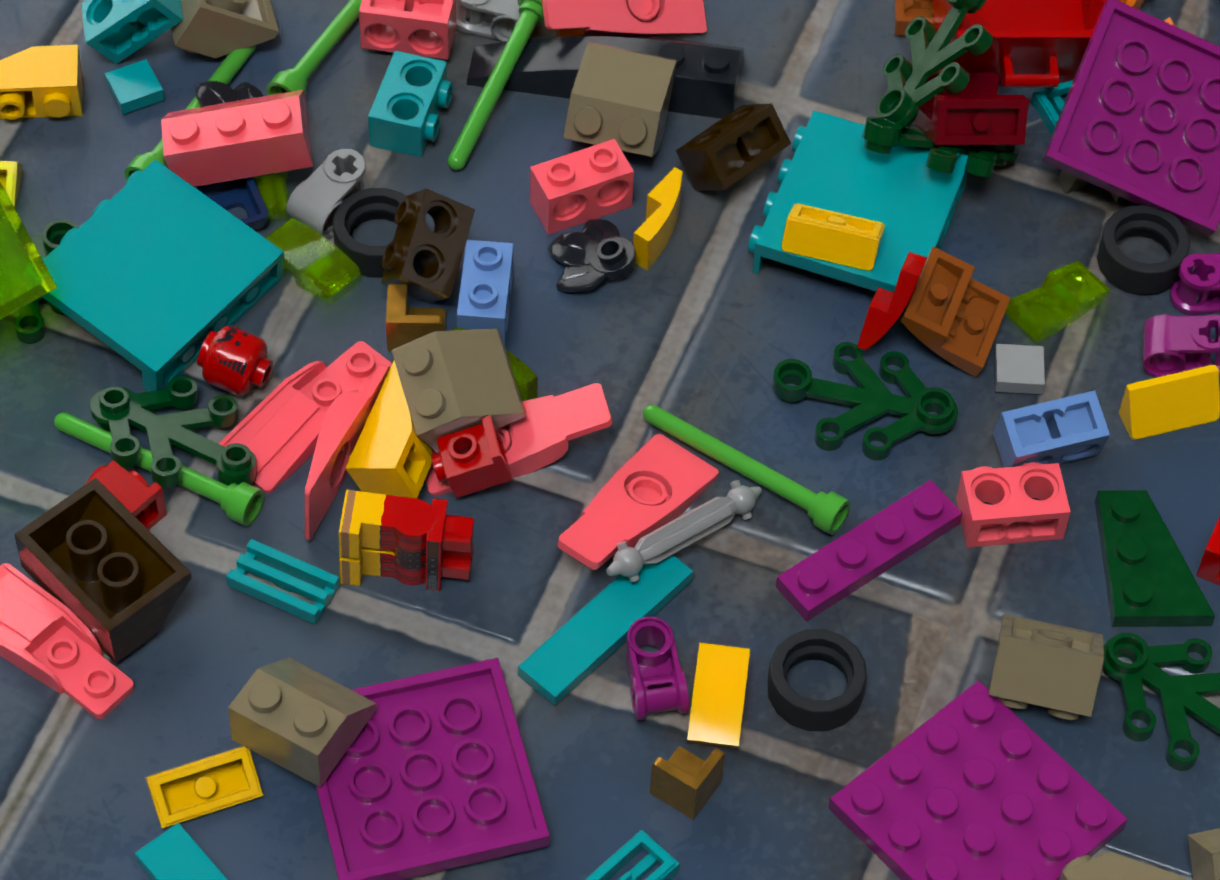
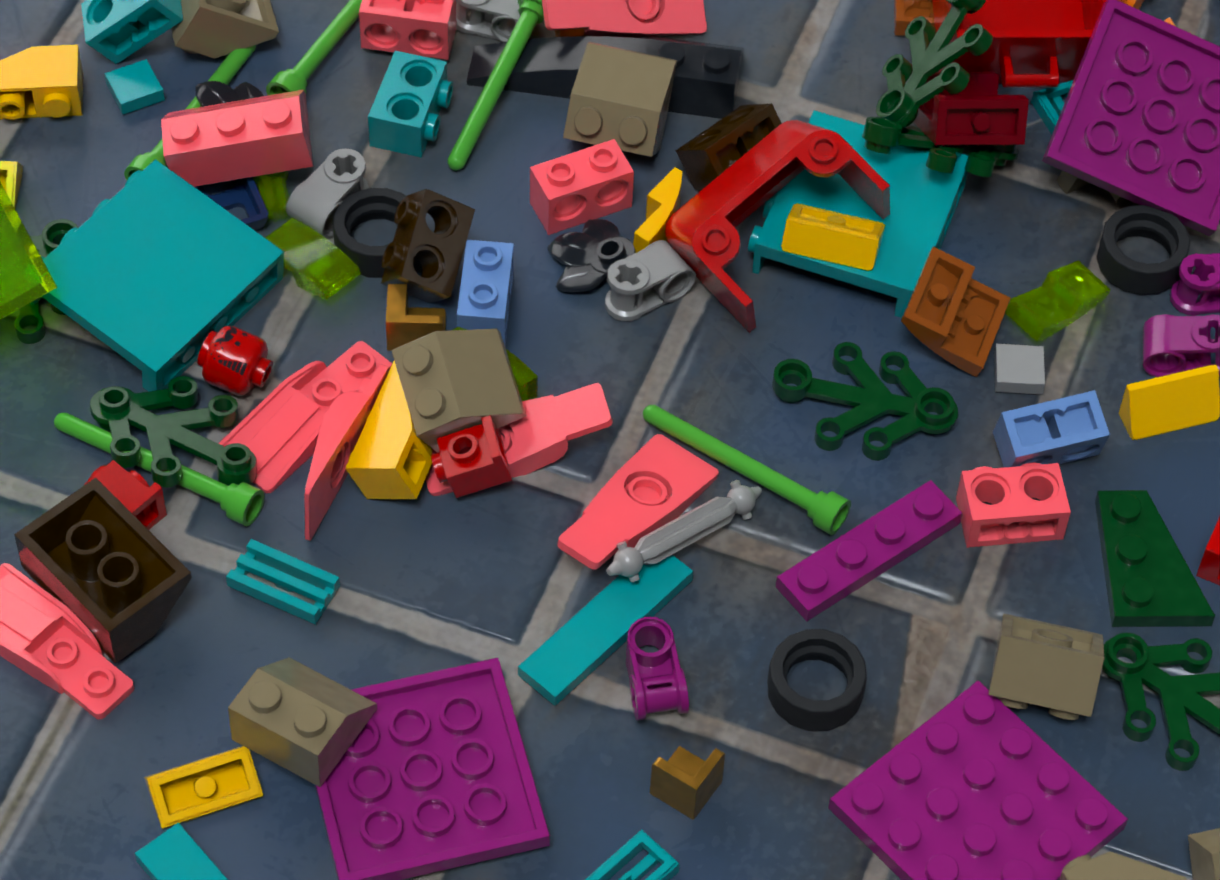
(402, 540): hips -> none
(647, 281): none -> light grey piece
(705, 226): none -> red windscreen
(718, 695): yellow slope -> none
(889, 305): red slope -> none

